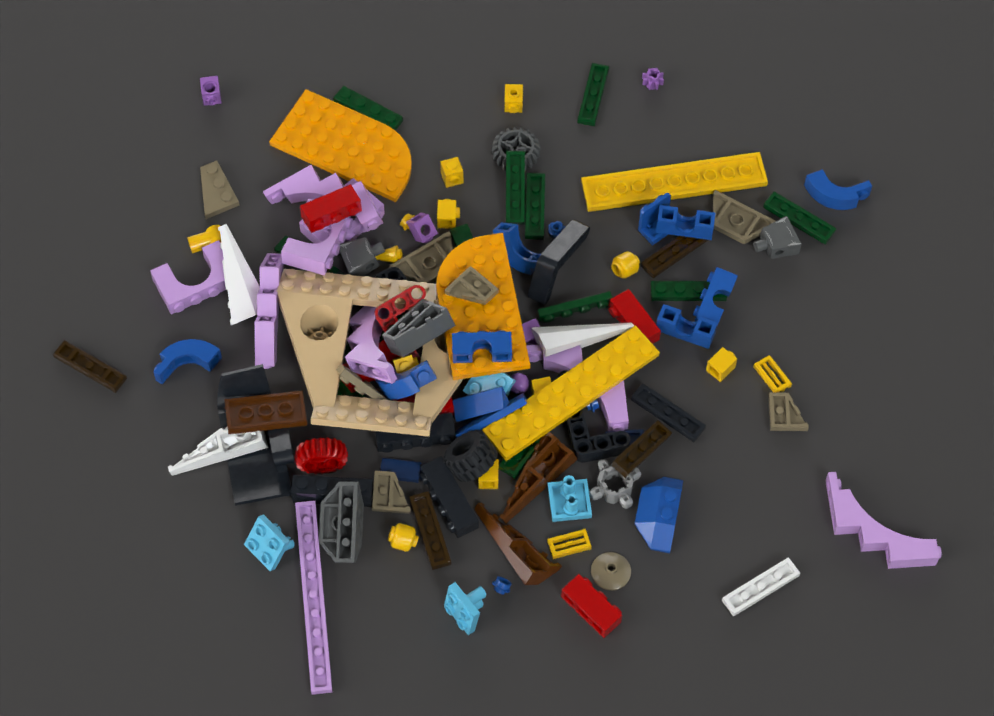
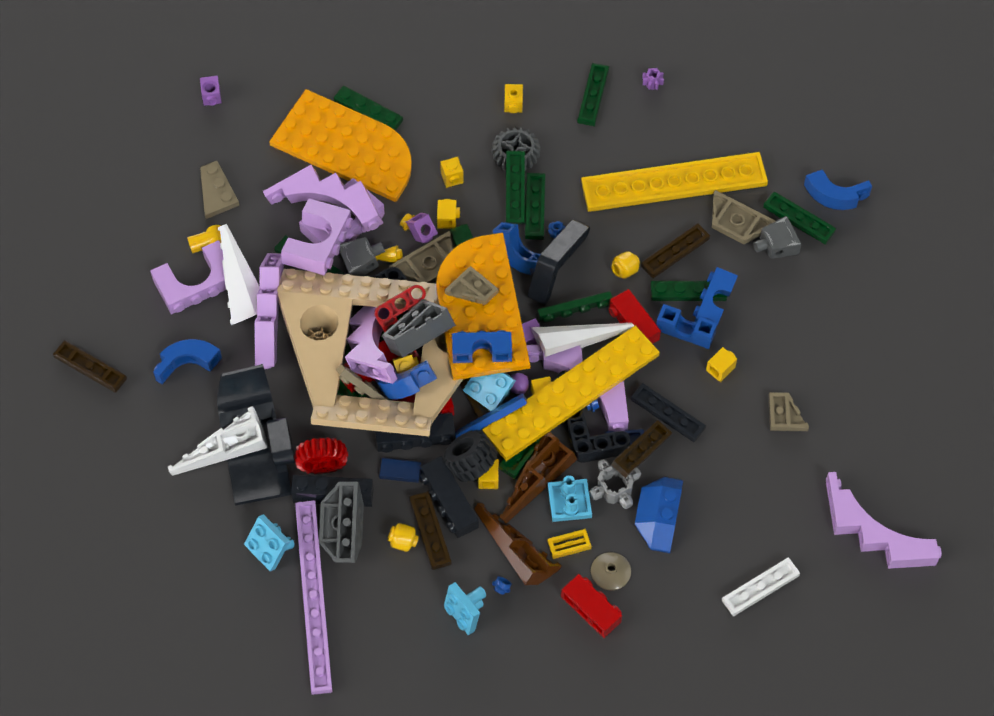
(265, 412): reddish brown tile -> none
(331, 208): red brick -> none
(388, 494): dark tan wing -> none
(480, 403): blue slope -> none
(649, 218): blue bracket -> none
(673, 223): blue arch -> none
(787, 383): yellow tile -> none

